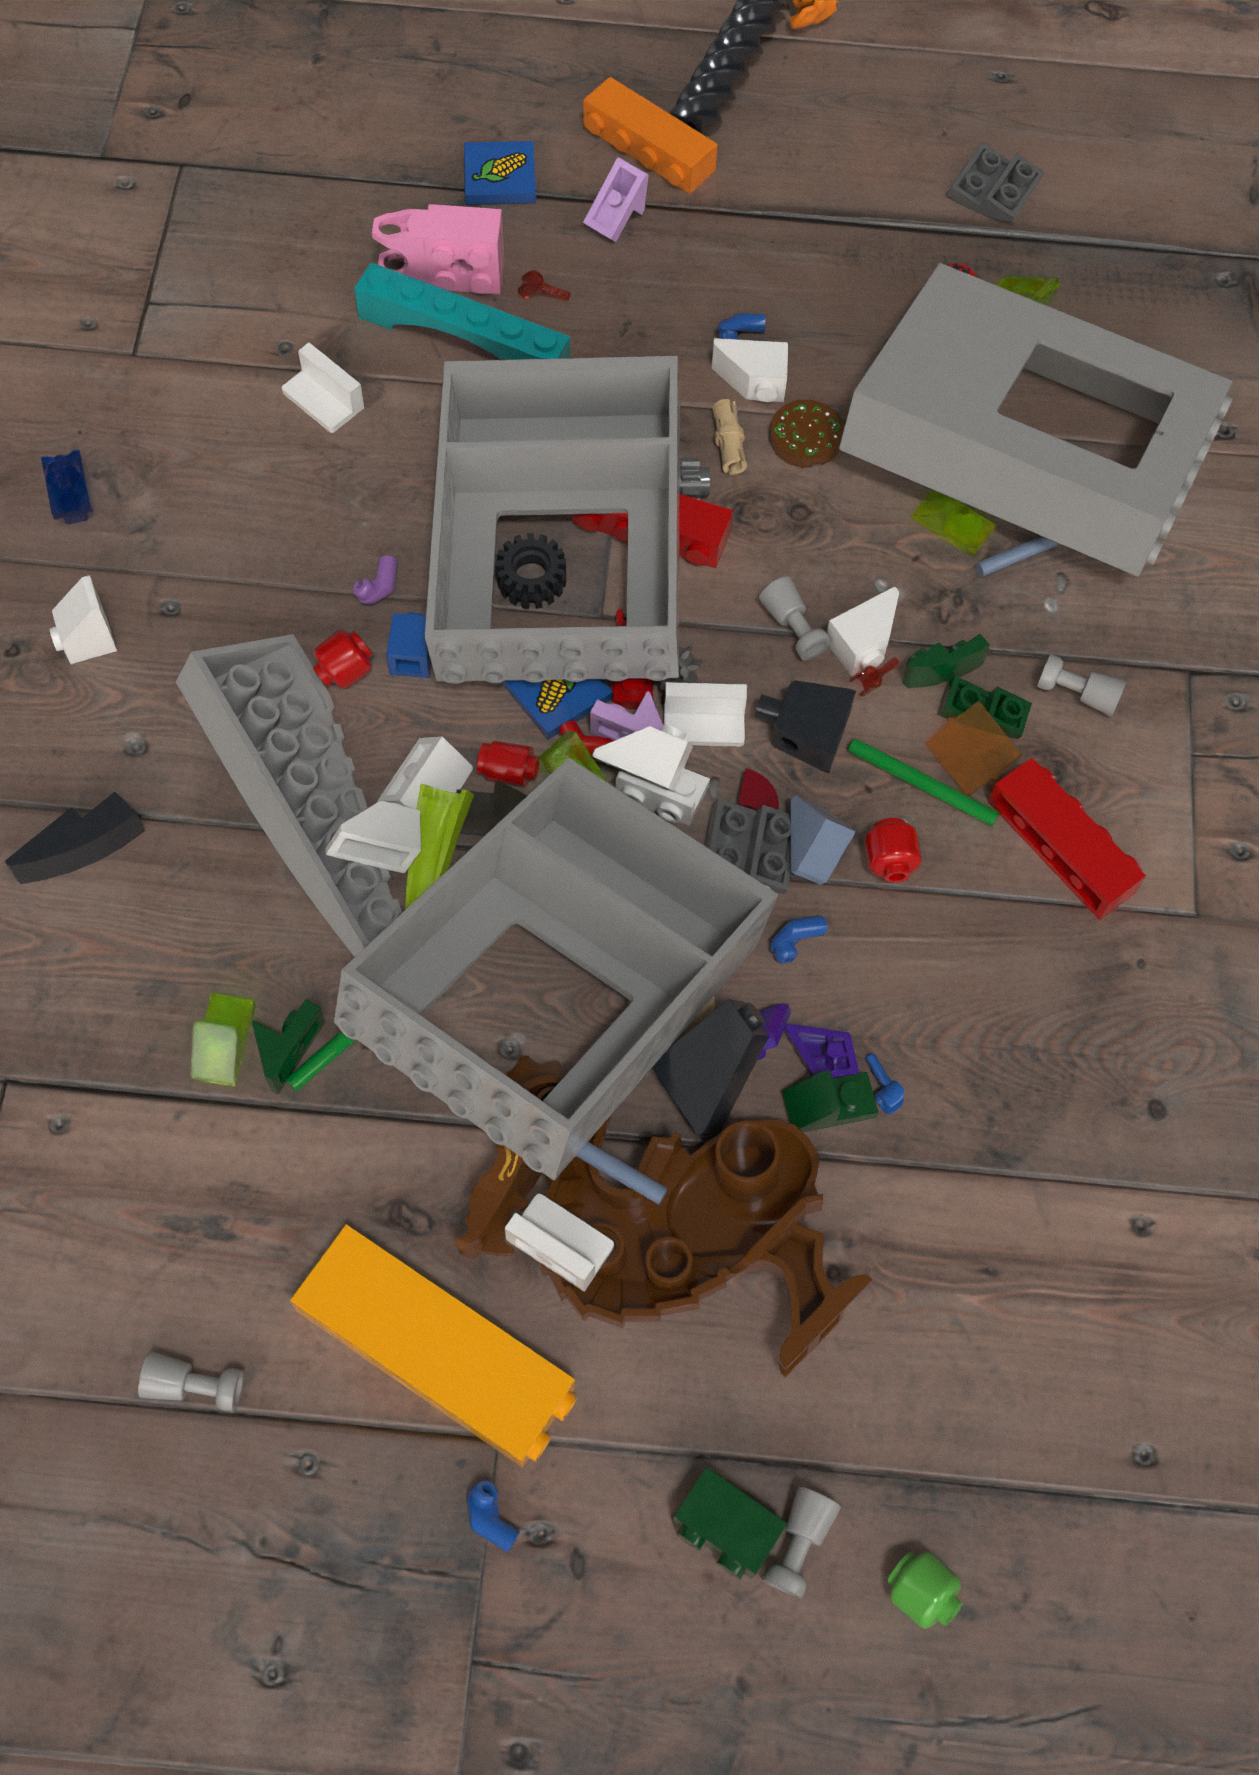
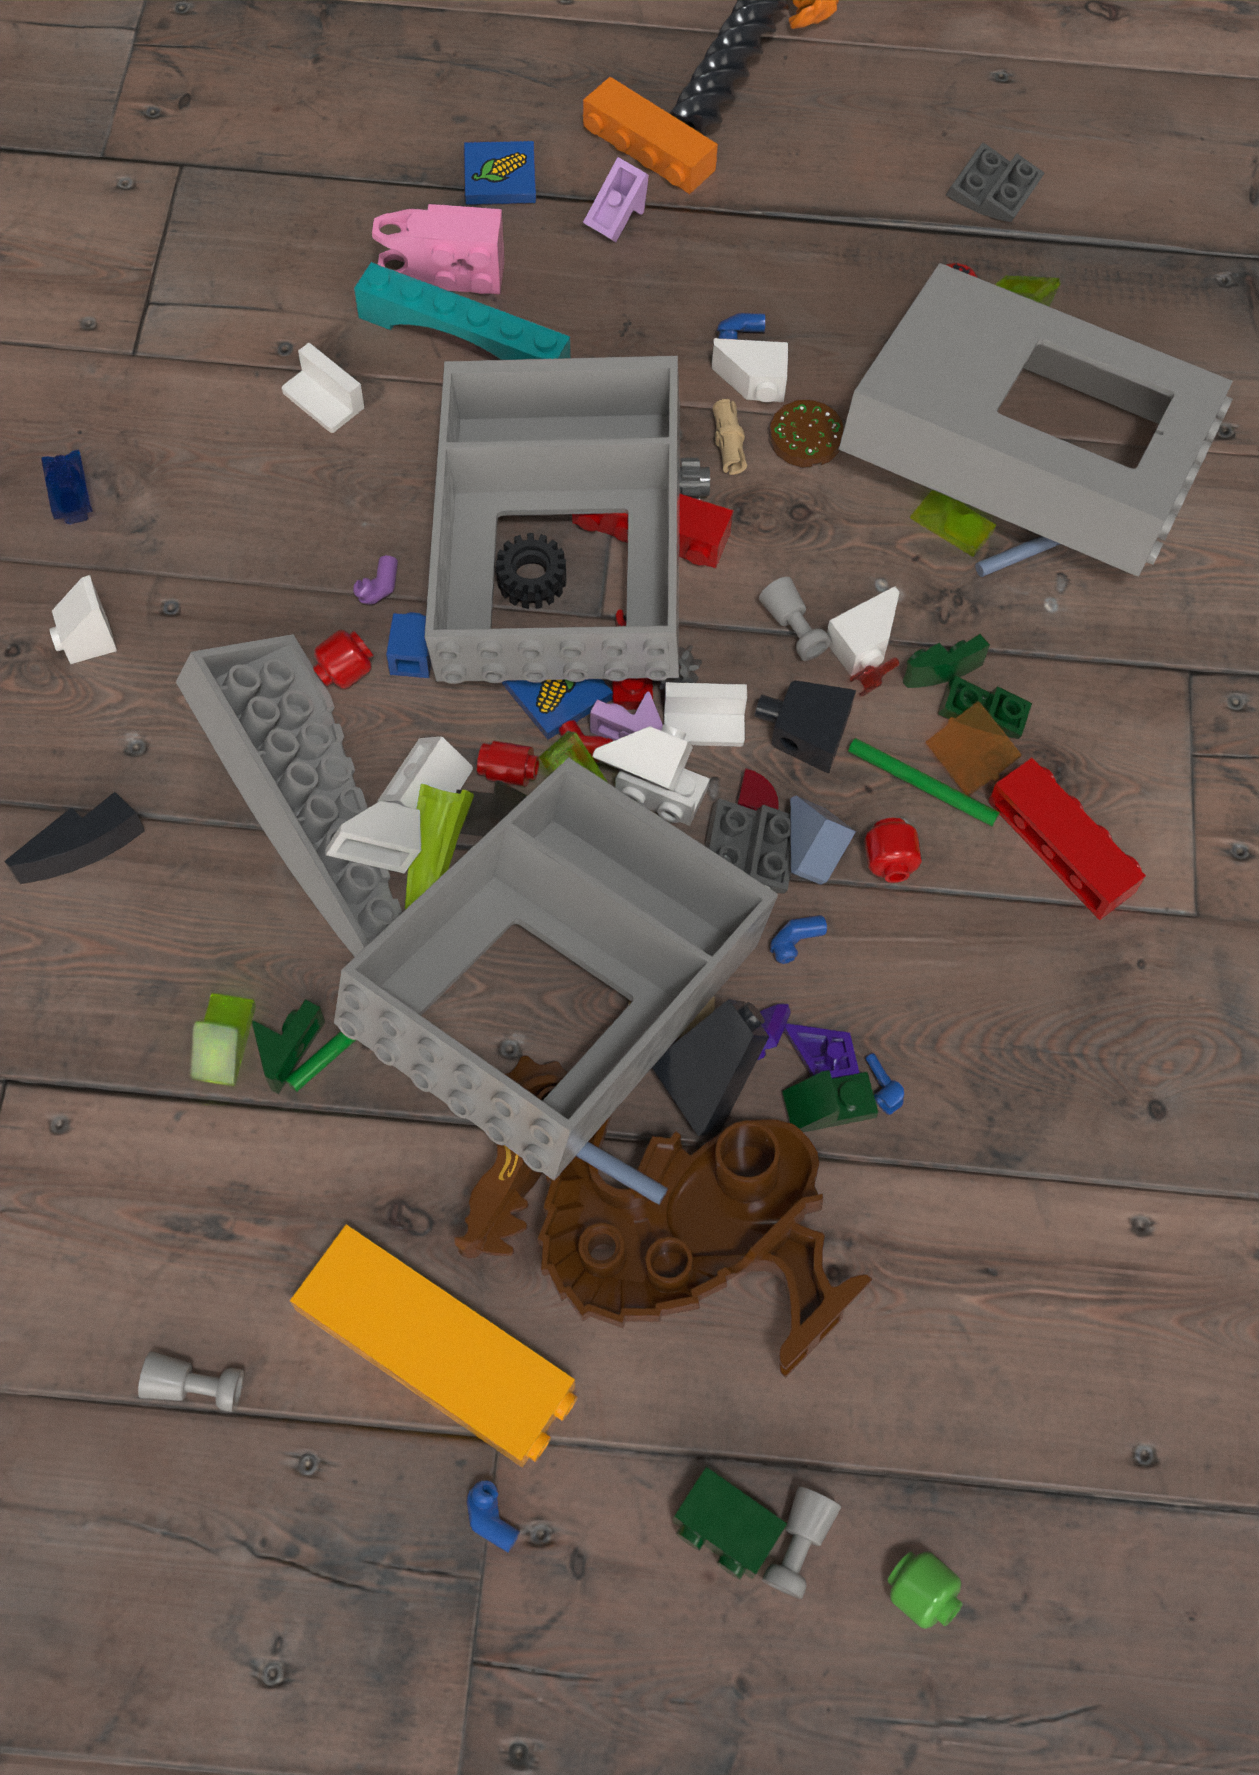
(536, 283): clear red hand -> none
(559, 1241): white panel -> none
(1097, 691): light grey piece -> none

